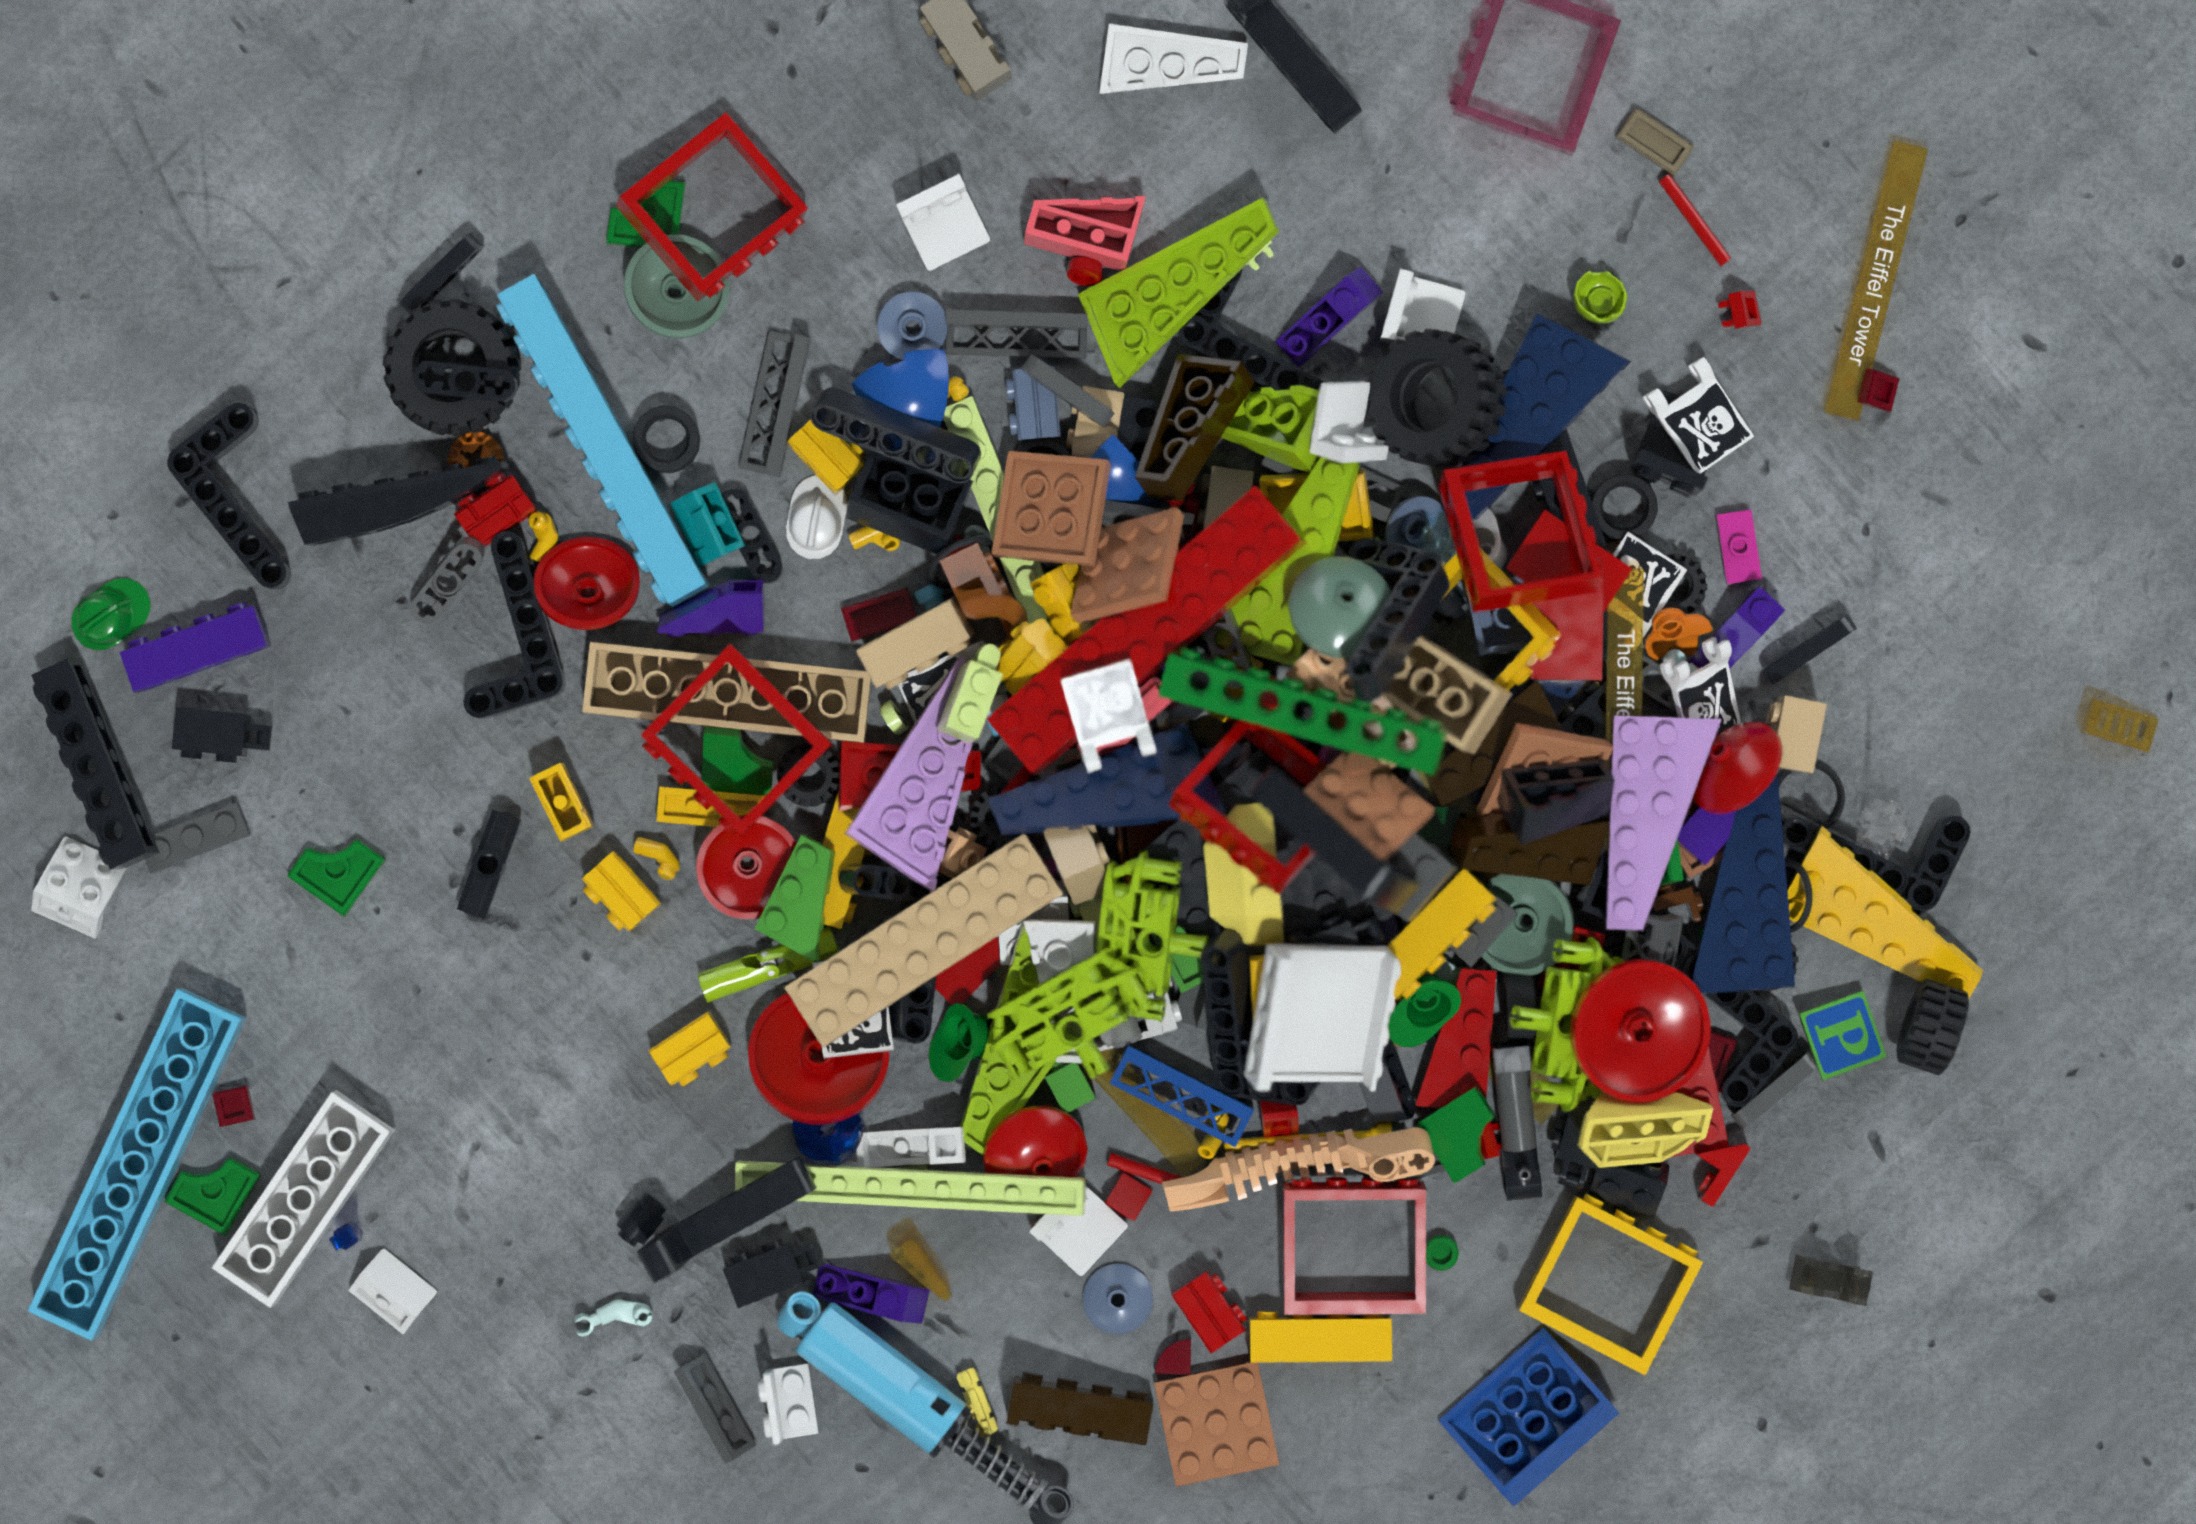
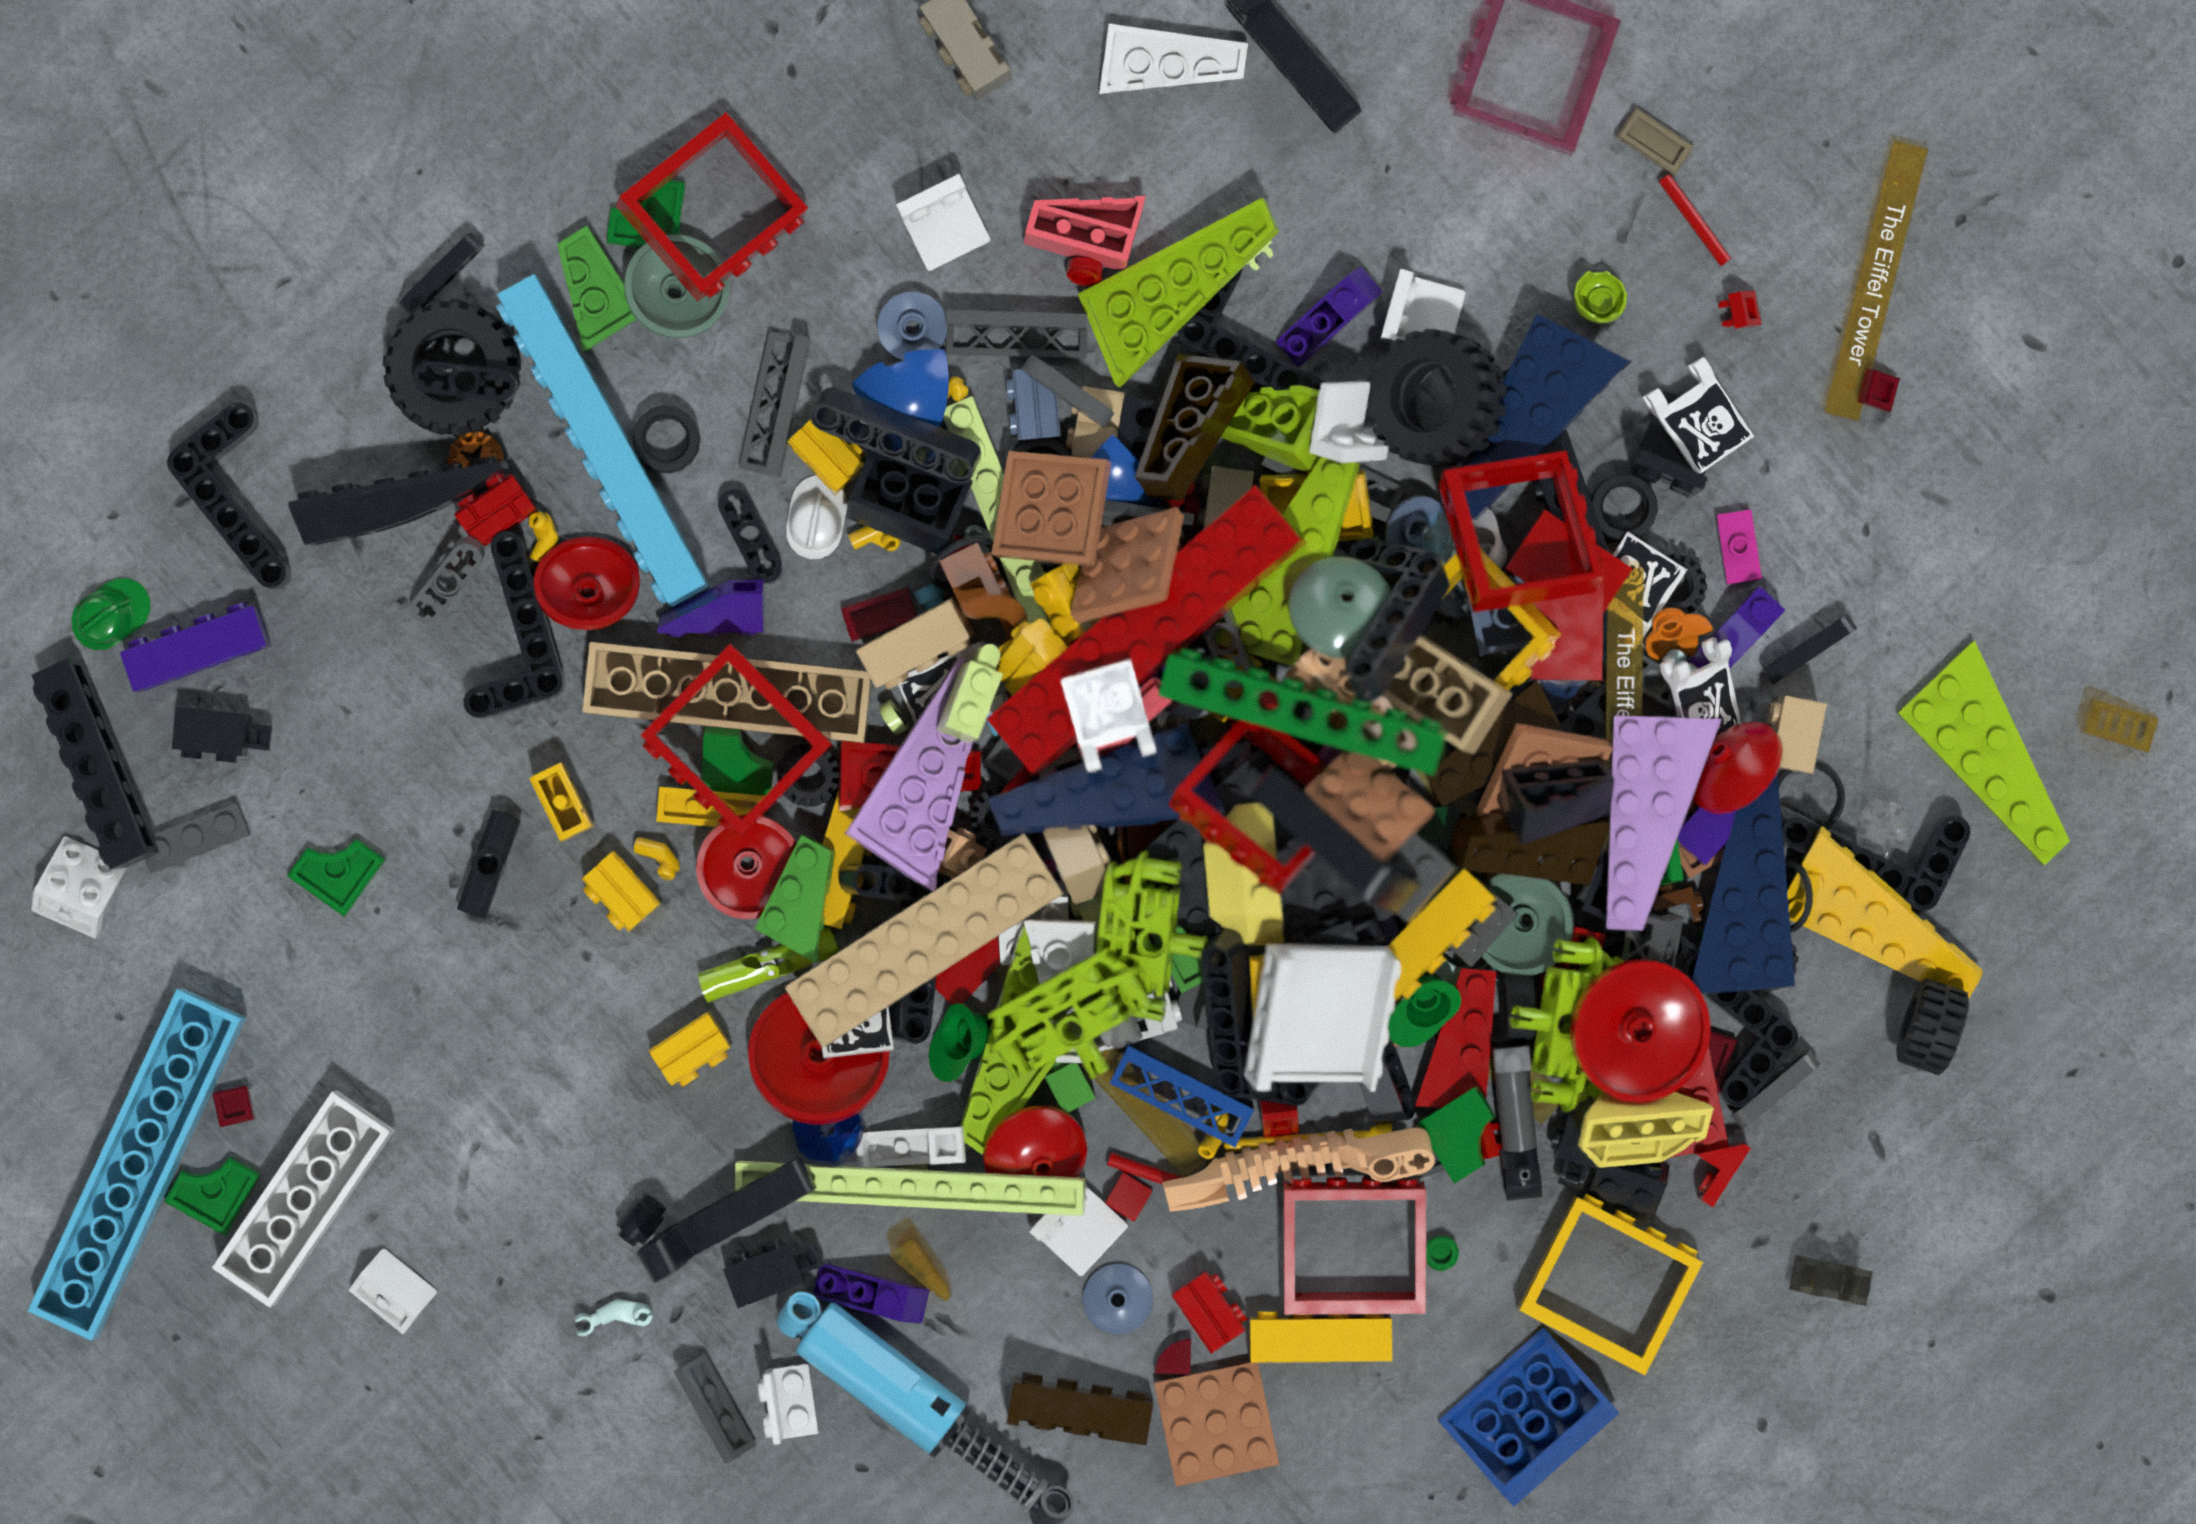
(346, 1236): clear blue bar -> none
(593, 289): none -> bright green wing
(707, 524): teal brick -> none
(978, 1401): light yellow axle -> none
(1842, 1035): piece -> none
(1975, 736): none -> lime wing

